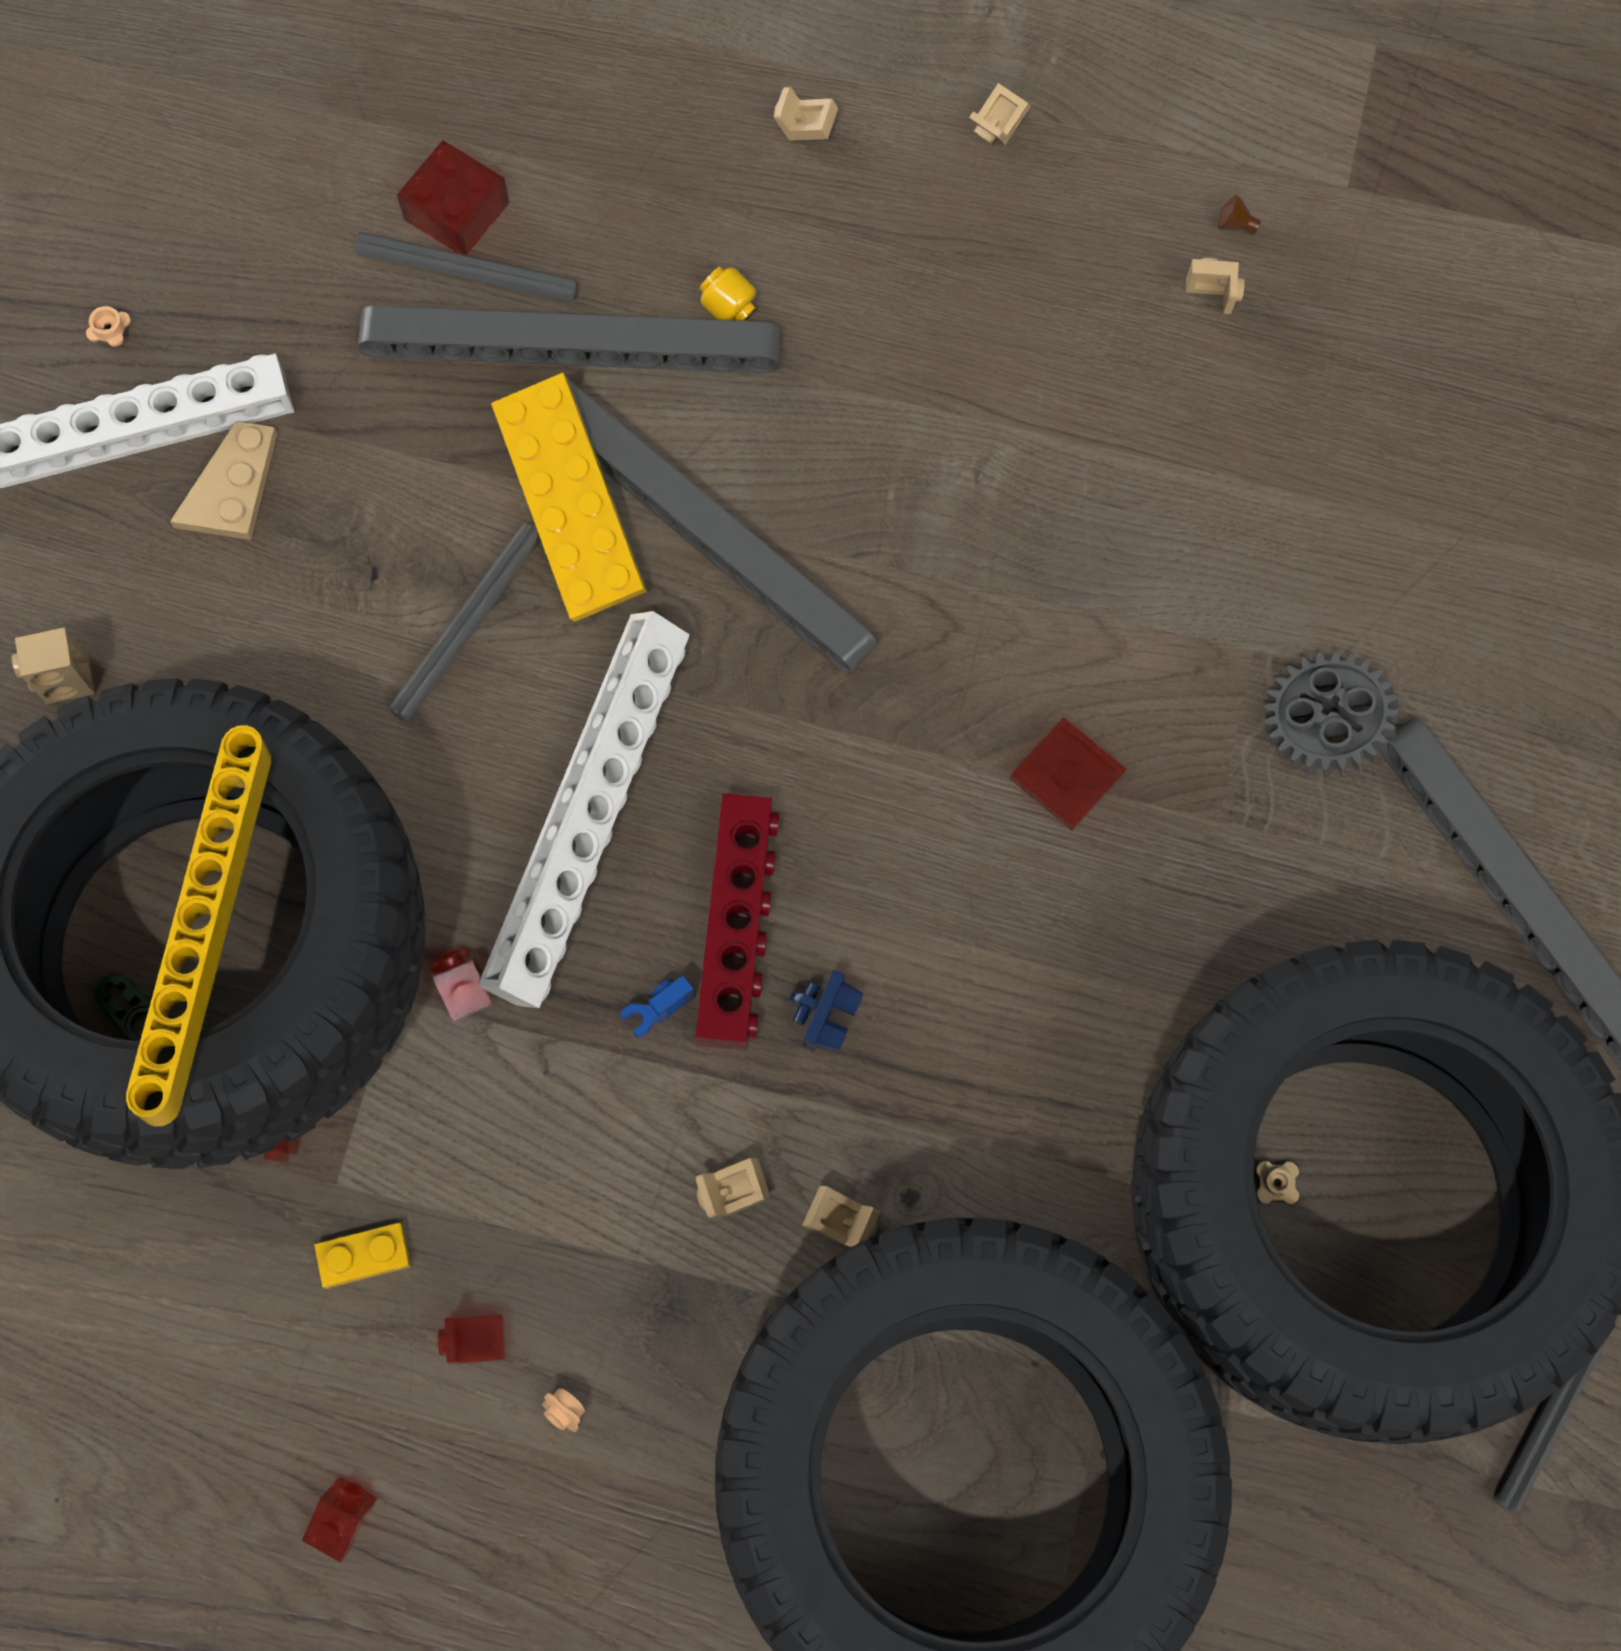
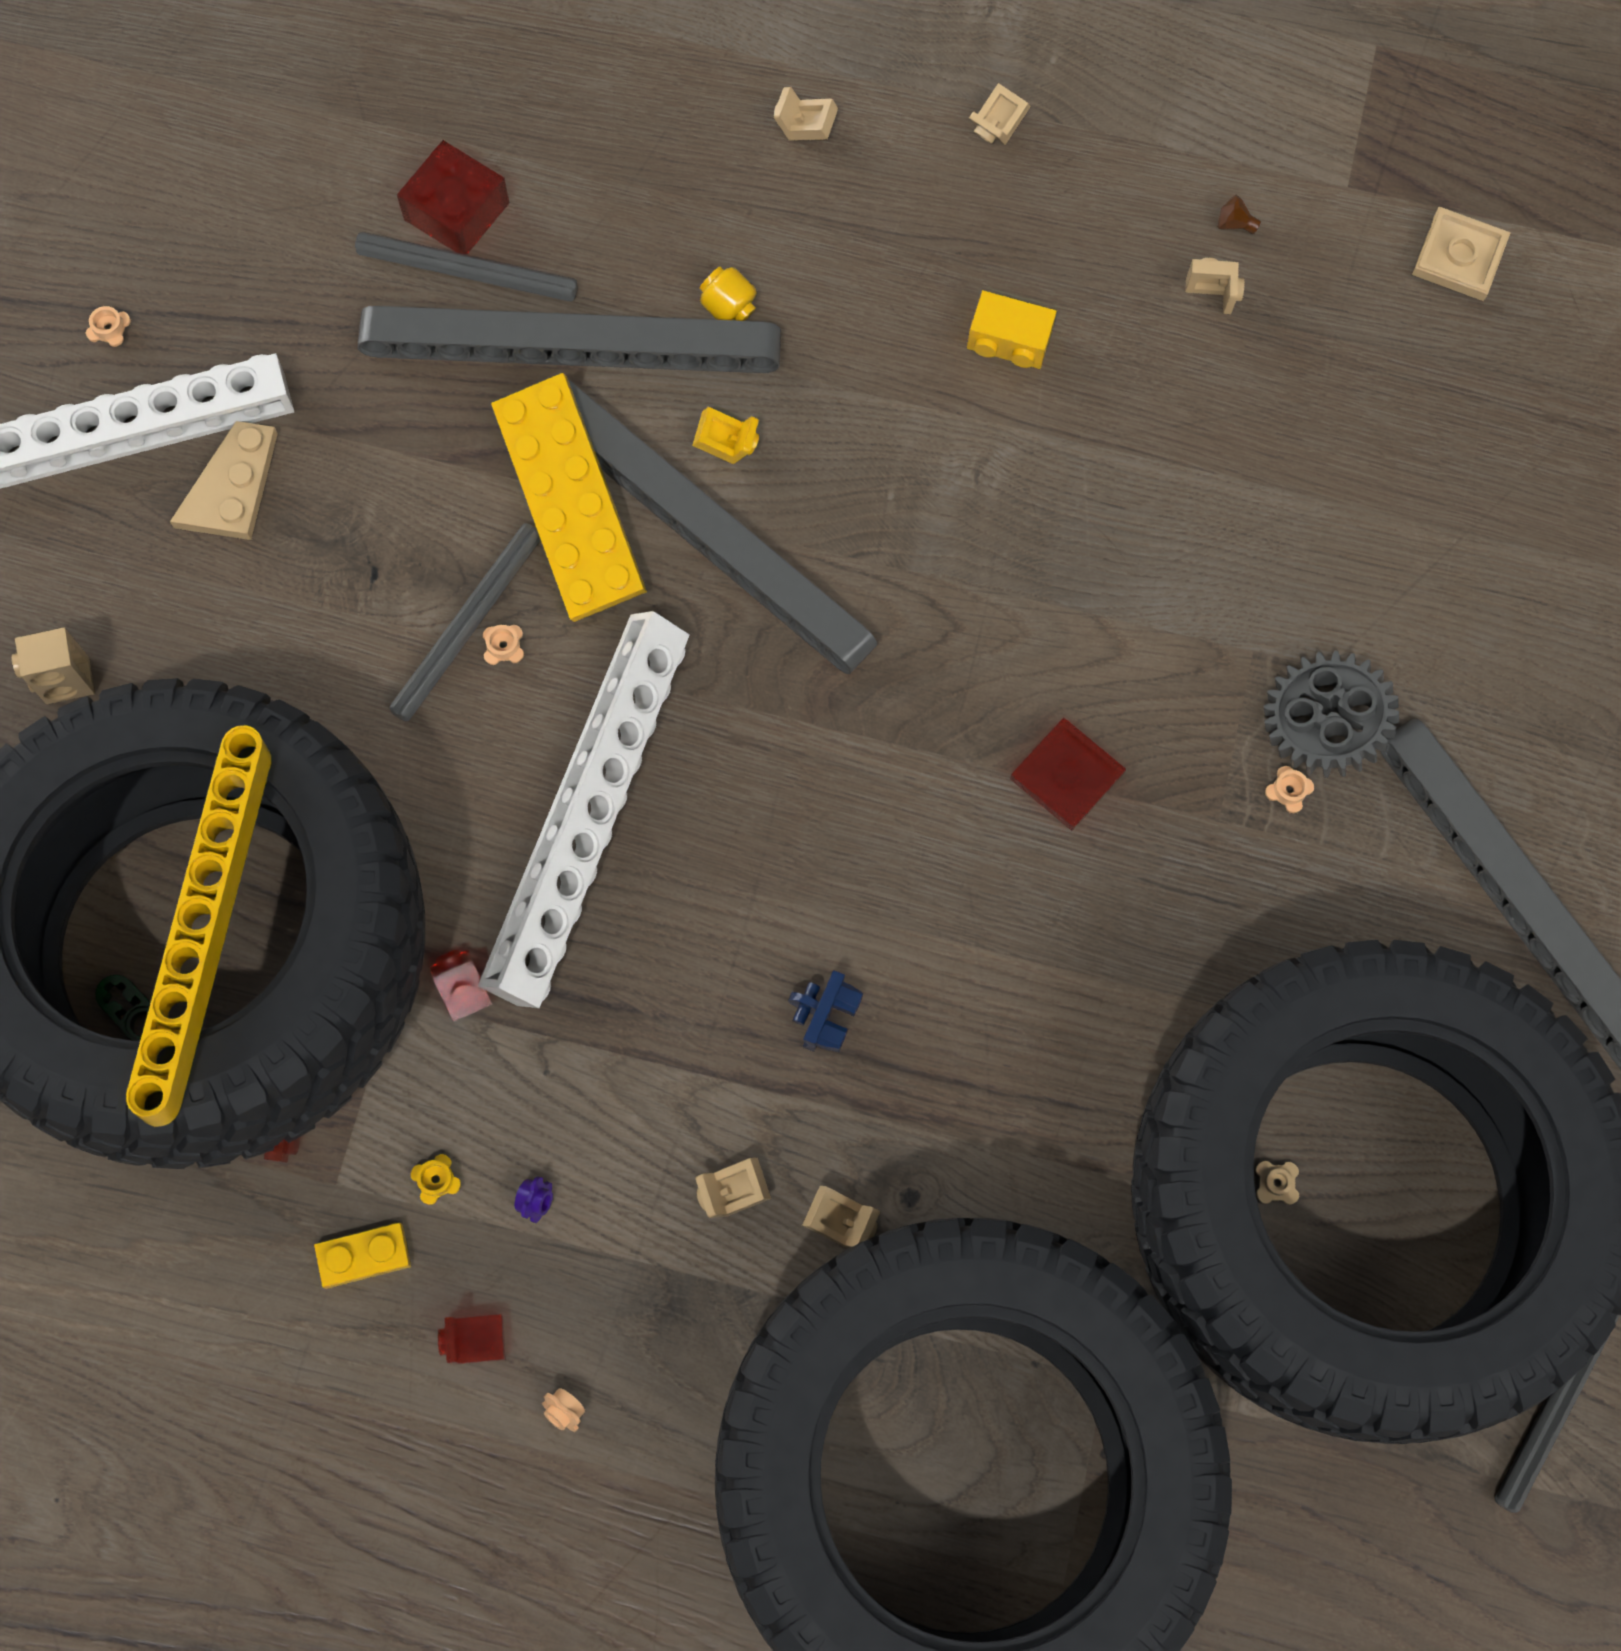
(338, 1518): clear red bracket -> none
(423, 1176): none -> yellow plate
(503, 633): none -> light nougat plate
(533, 1198): none -> dark purple plate
(666, 1000): blue plate -> none
(725, 435): none -> yellow bracket
(737, 817): dark red brick -> none
(1011, 330): none -> yellow brick
(1301, 787): none -> light nougat plate
(1461, 253): none -> tan plate

